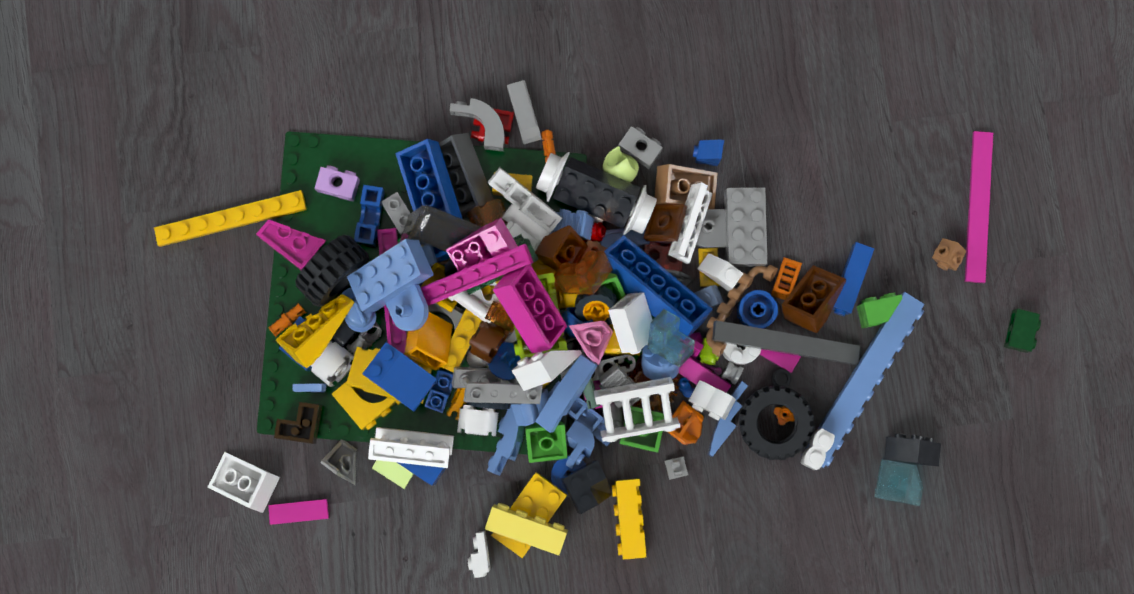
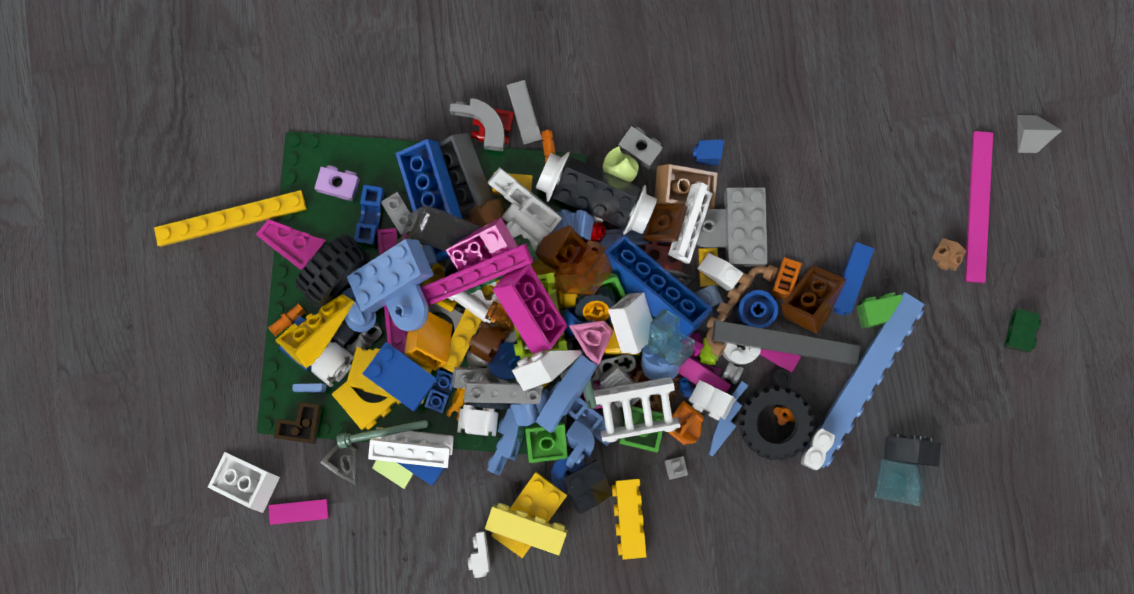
(345, 439): none -> sand green piece
(1034, 133): none -> light grey slope

